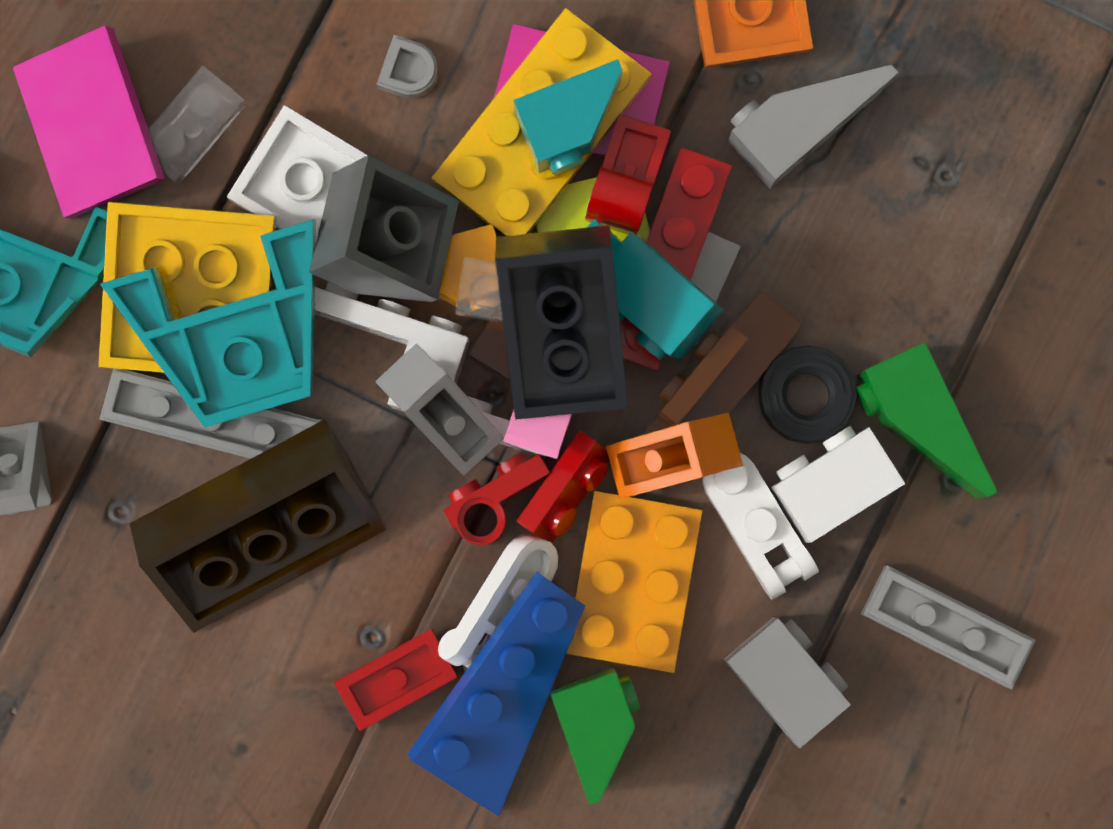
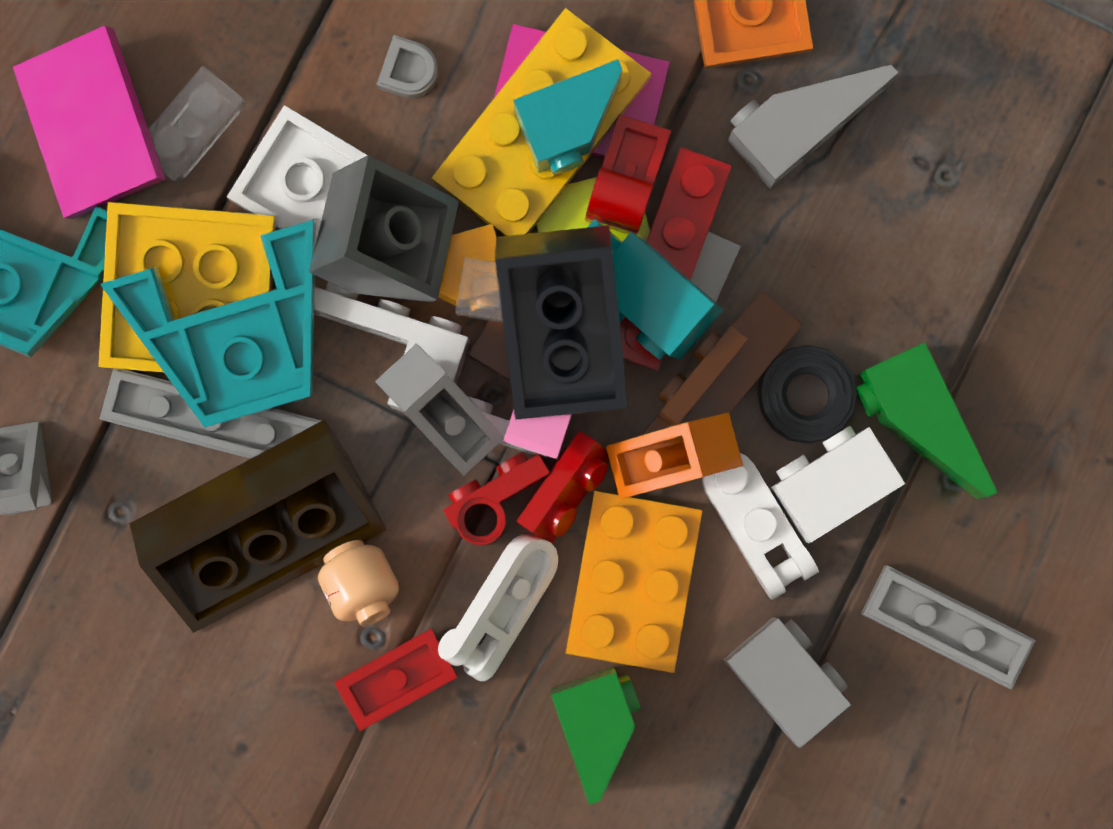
(358, 582): none -> light nougat head
(496, 704): blue wing -> none

